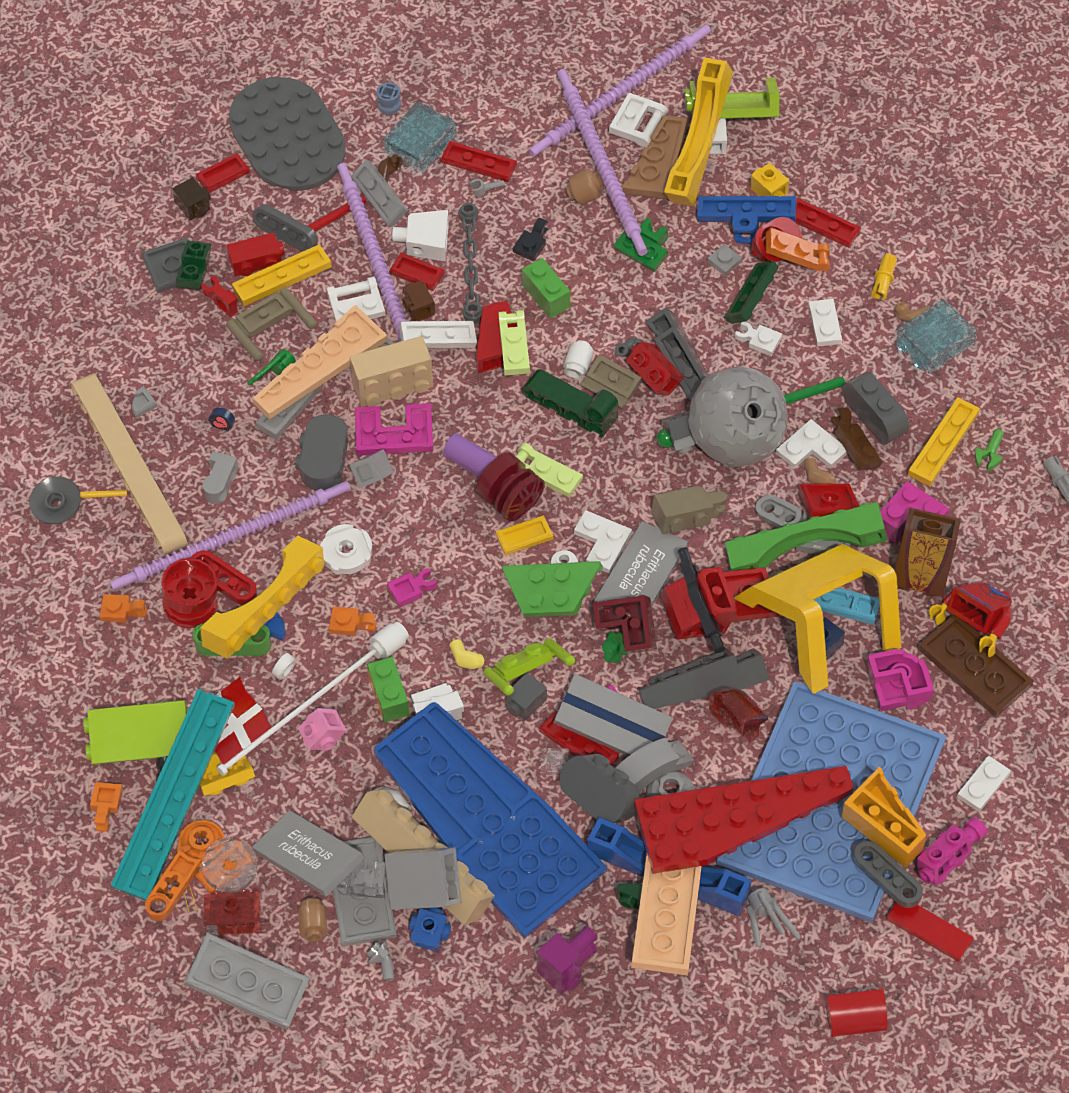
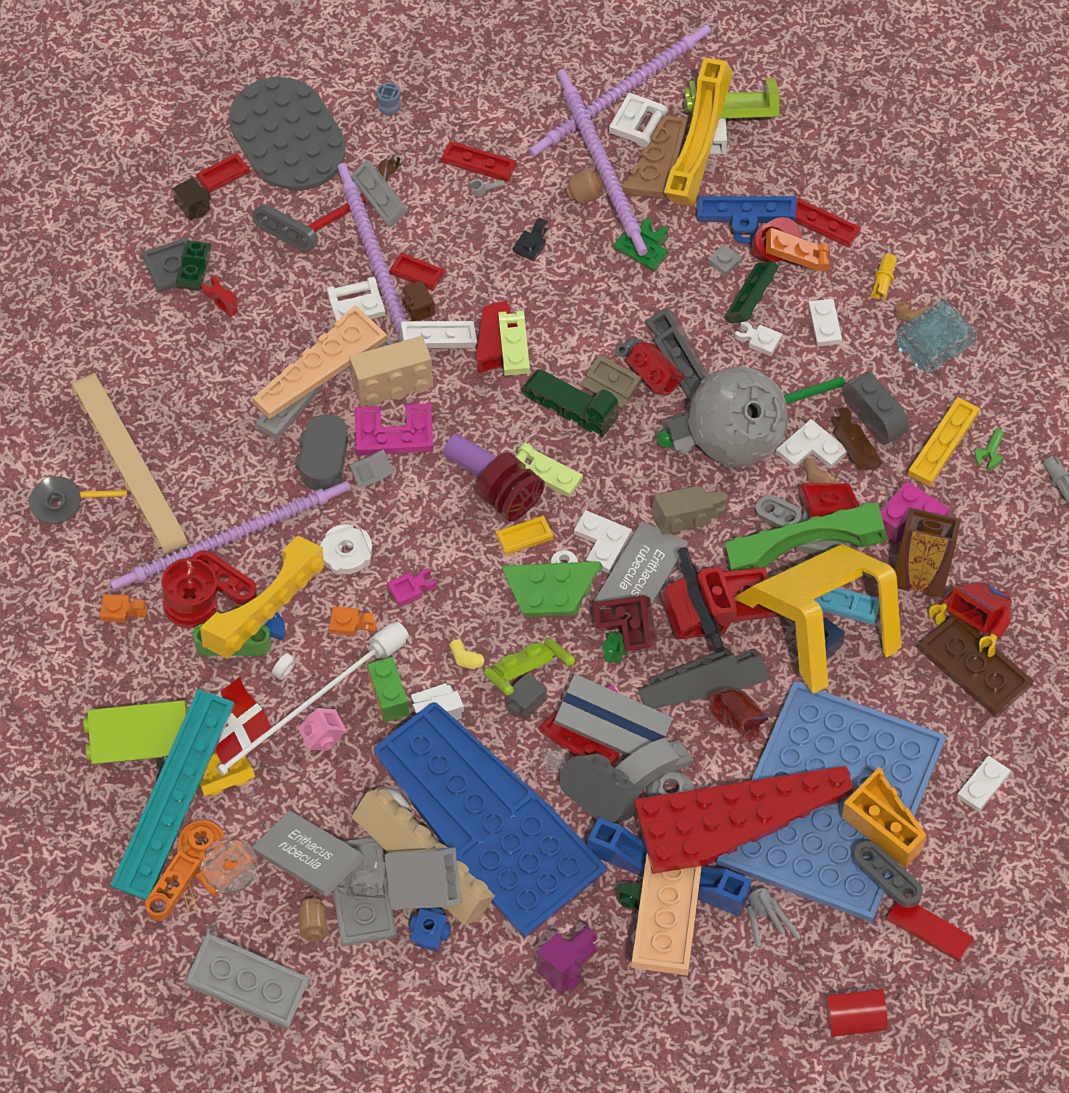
(105, 800): orange plate -> none
(142, 402): light grey tile -> none
(221, 419): tile -> none
(221, 478): light grey leg -> none
(234, 912): clear red brick -> none
(254, 254): red brick -> none
(264, 316): dark tan plate -> none
(277, 365): green plant -> none
(281, 275): yellow plate -> none
(379, 954): light grey plate -> none
(420, 136): clear light blue brick -> none
(425, 234): white torso -> none
(468, 218): dark grey piece -> none
(546, 288): bright green brick -> none
(578, 359): white brick -> none
(769, 182): yellow brick -> none
(899, 679): dark pink brick -> none
(940, 854): dark pink brick -> none

